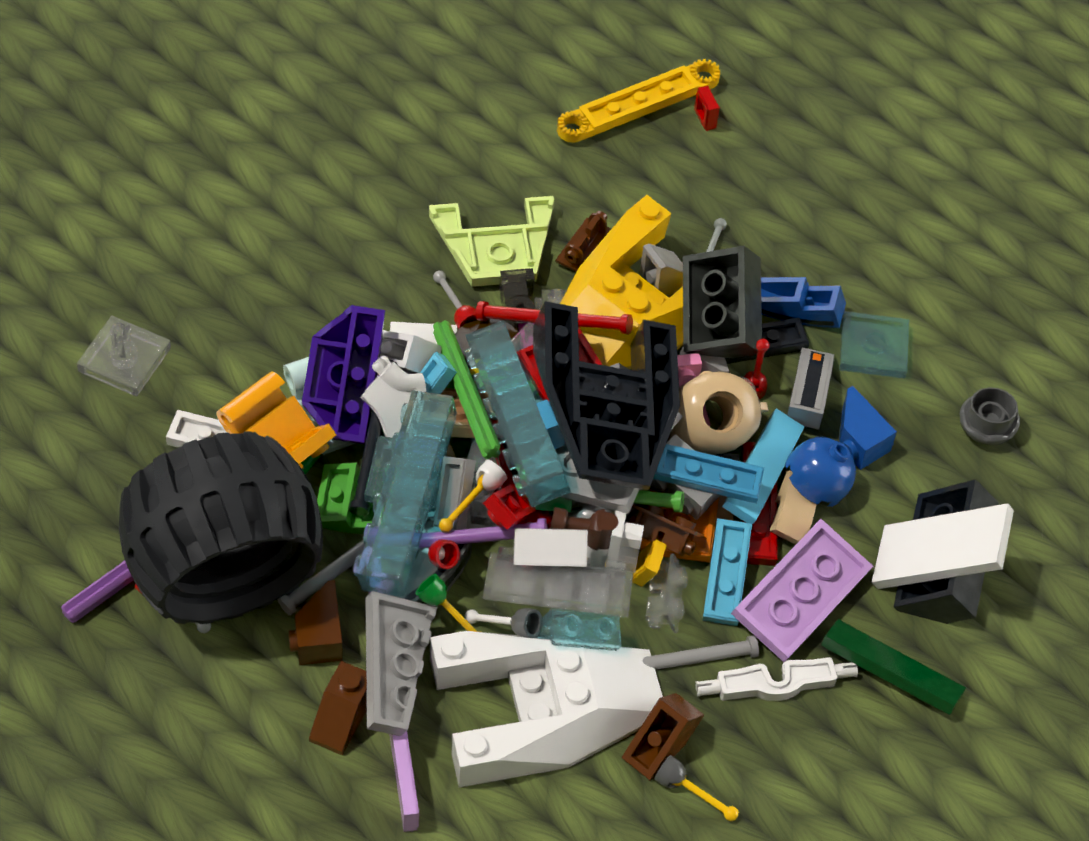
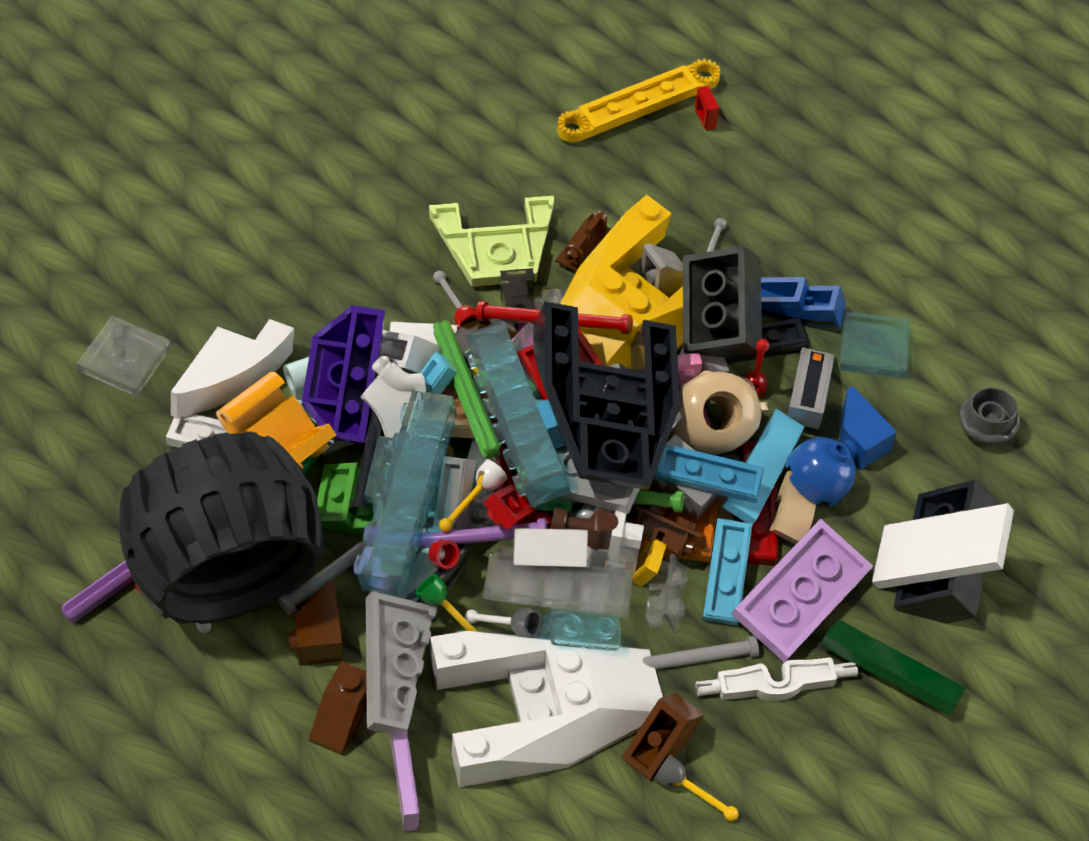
(229, 367): none -> white slope

